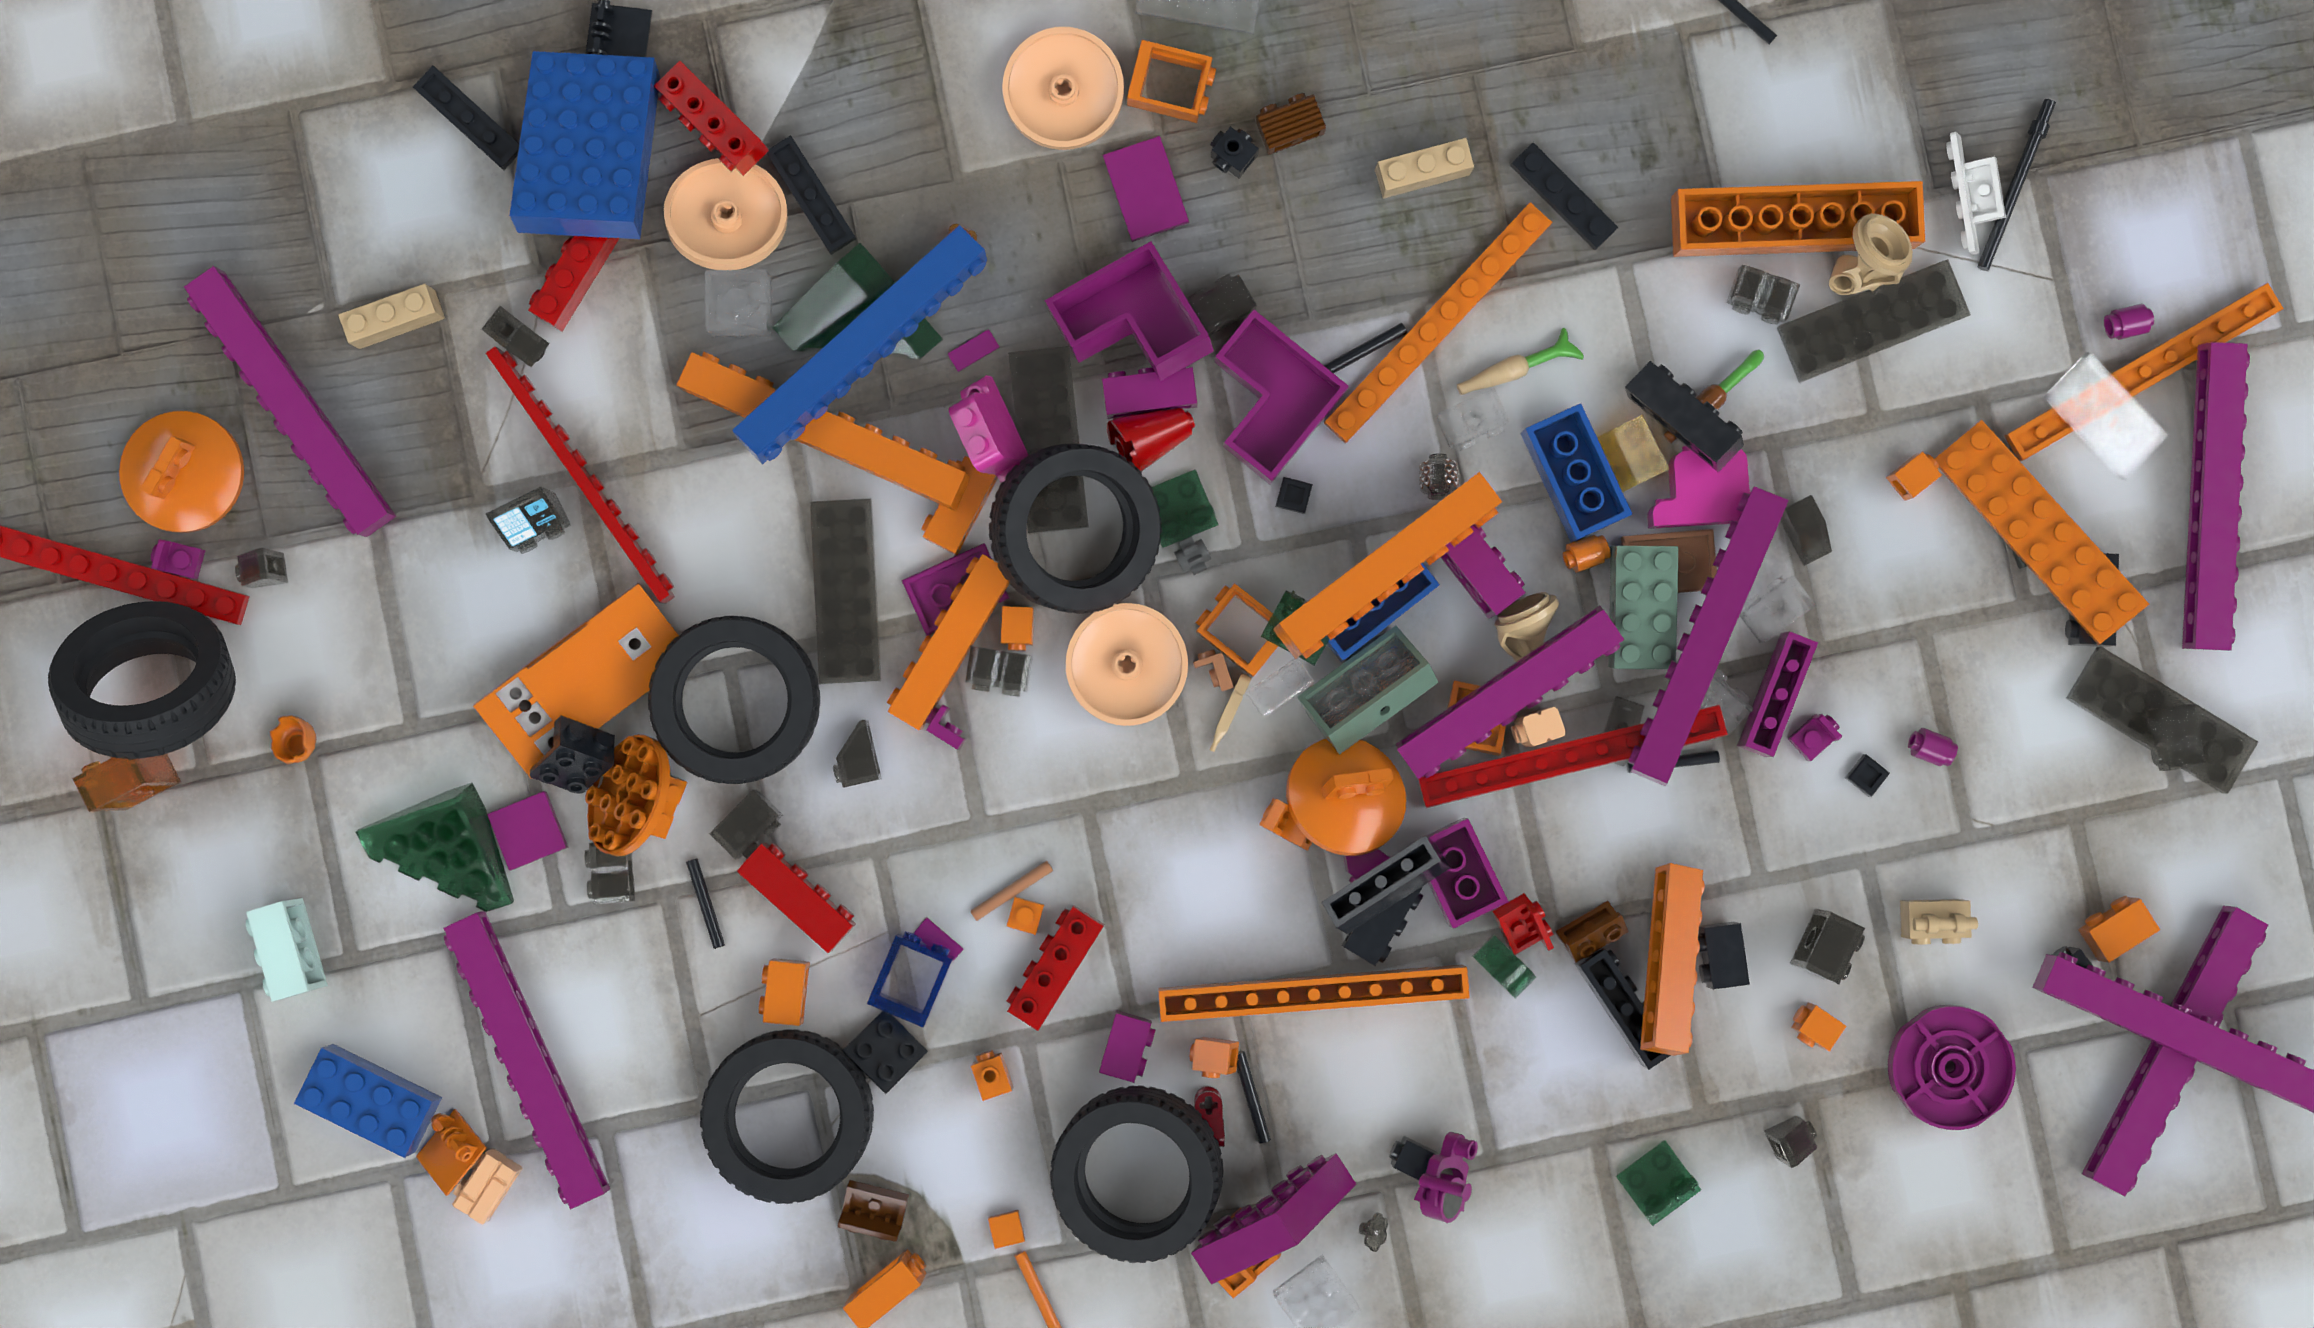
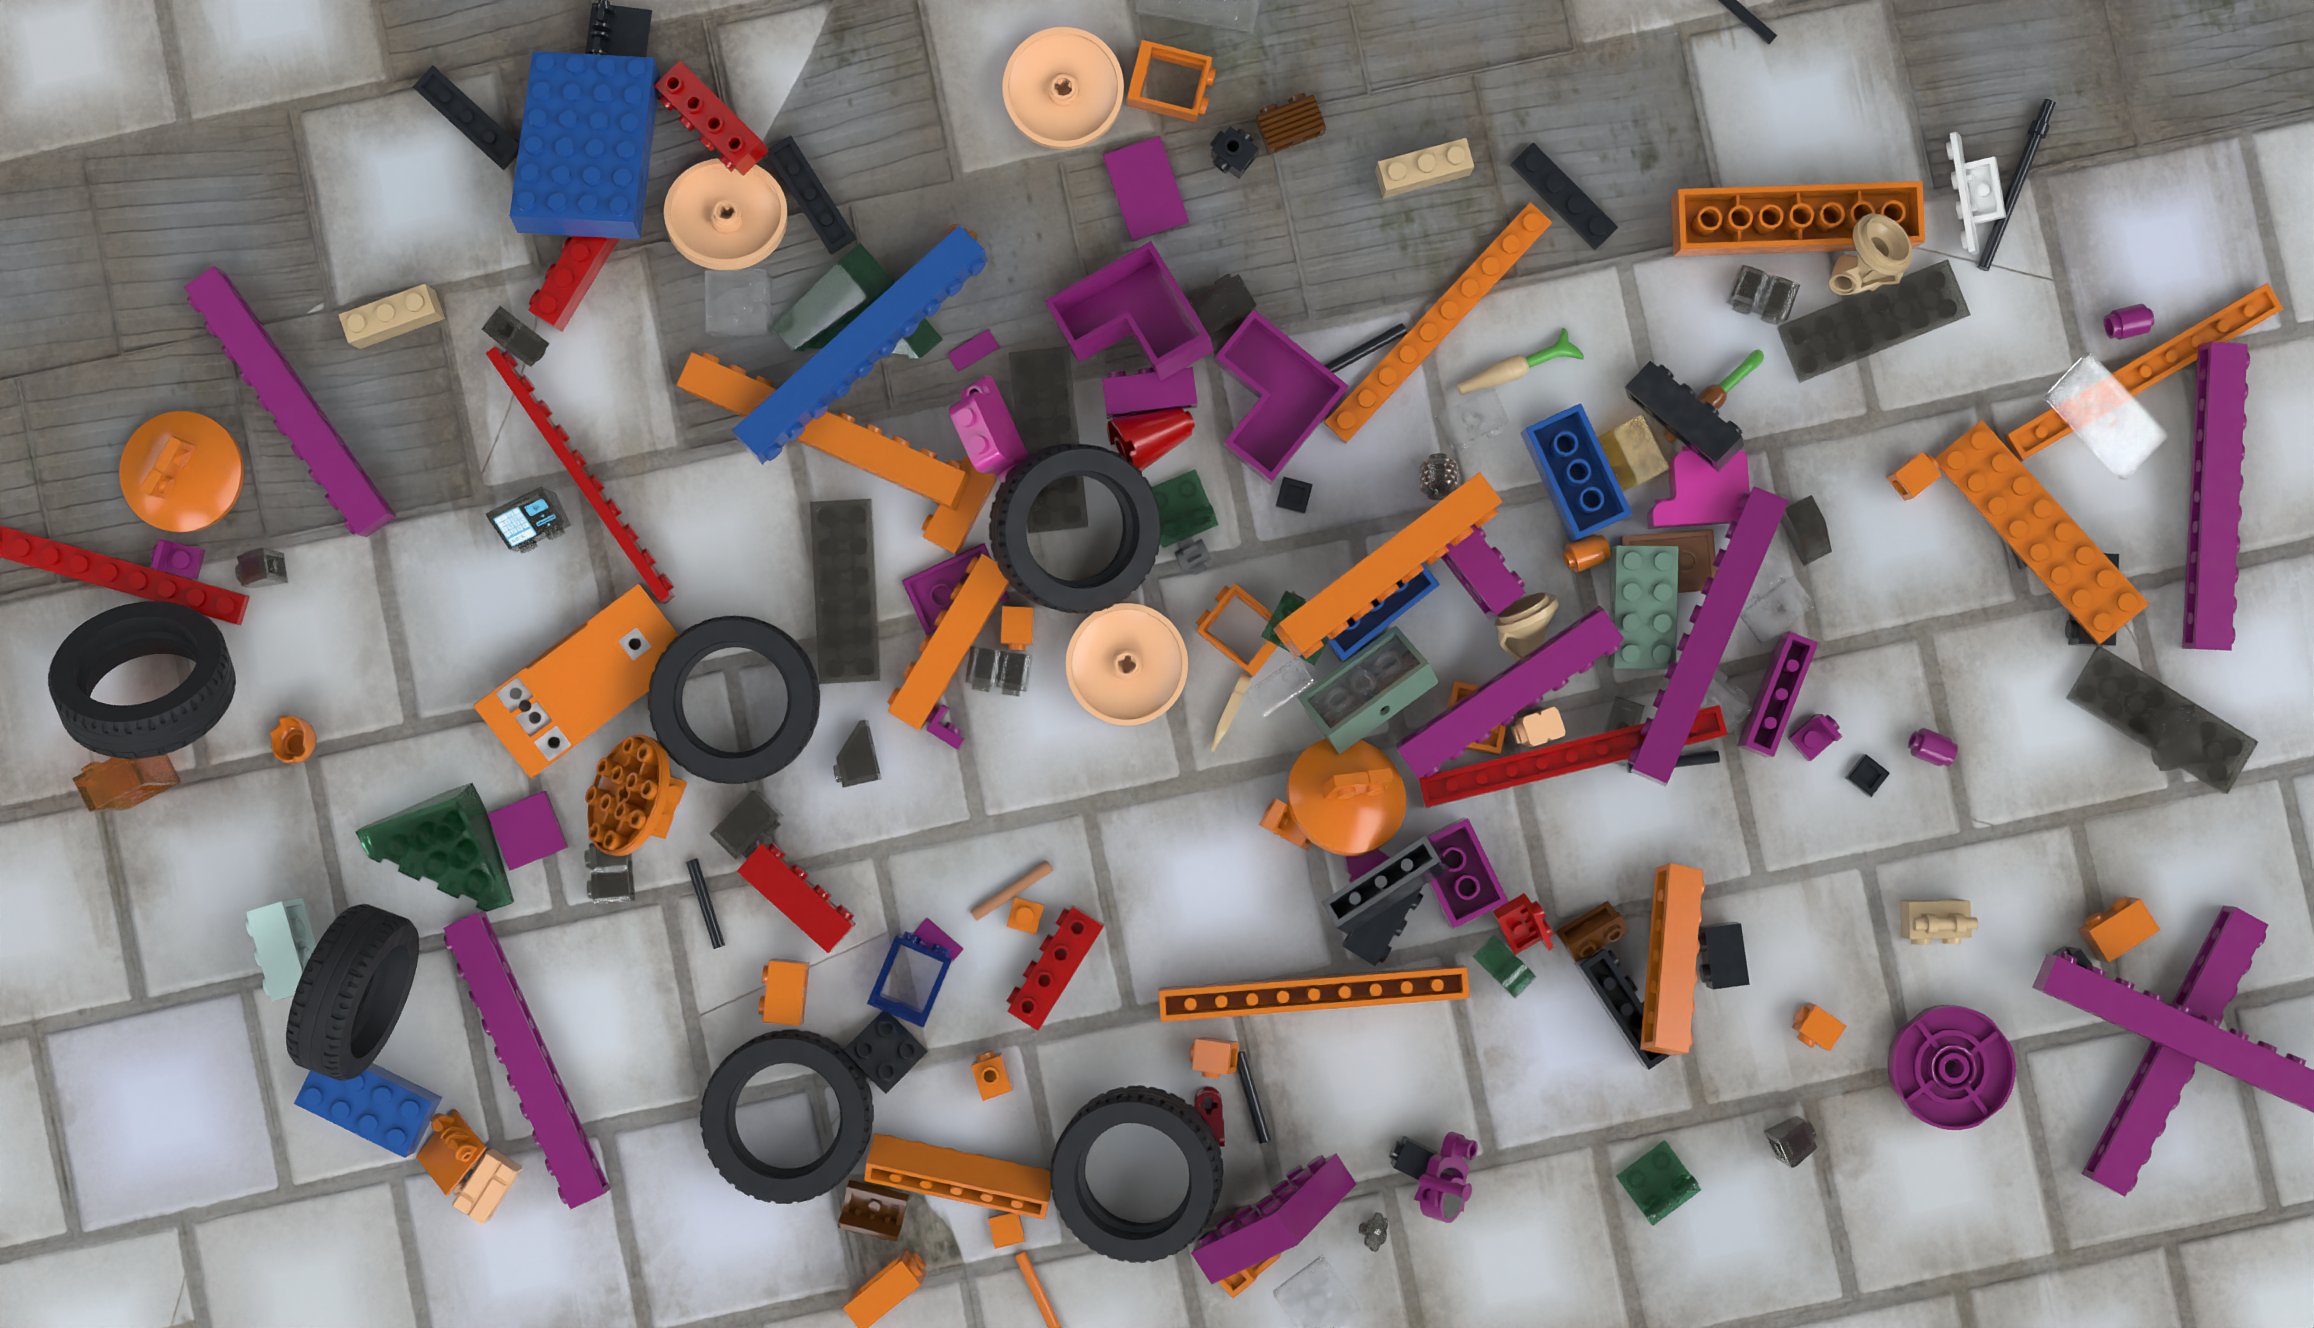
(352, 992): none -> black tyre
(578, 756): black bracket -> none
(958, 1176): none -> orange brick
(1126, 1046): magenta brick -> none
(1220, 674): nougat bracket -> none
(1828, 946): clear smoke brick -> none

